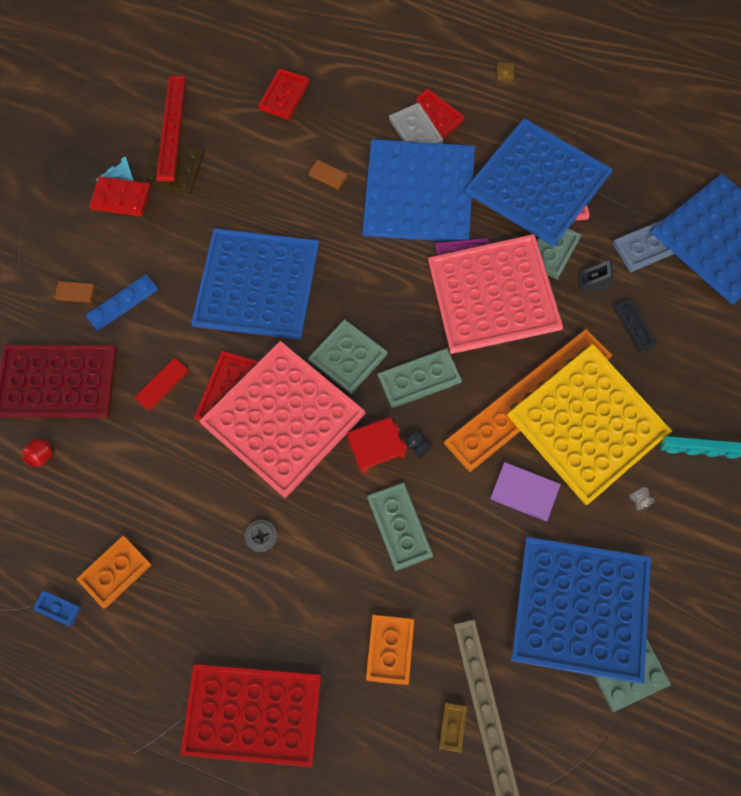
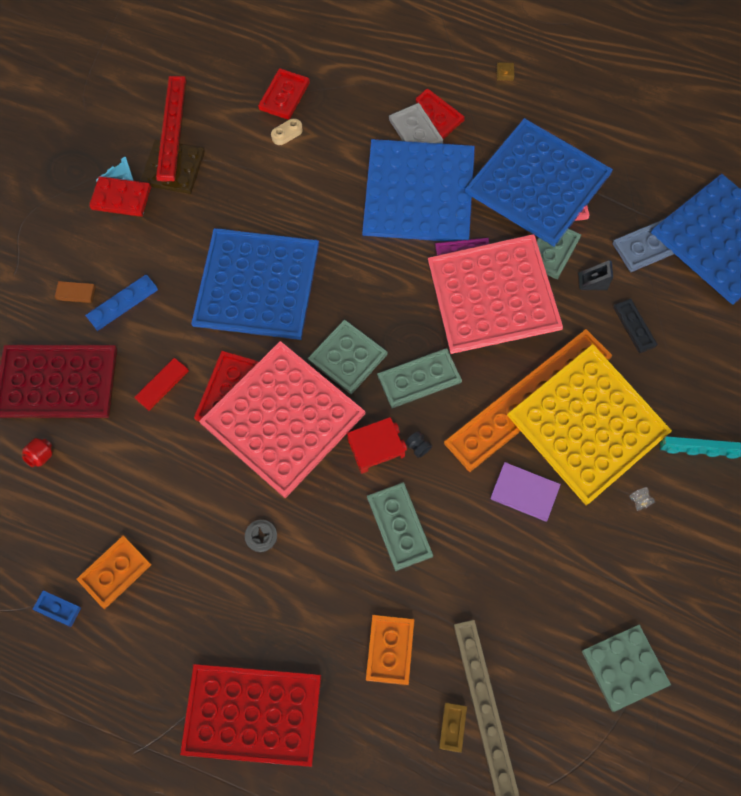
(289, 130): none -> tan plate
(328, 174): dark orange tile -> none
(583, 610): blue plate -> none

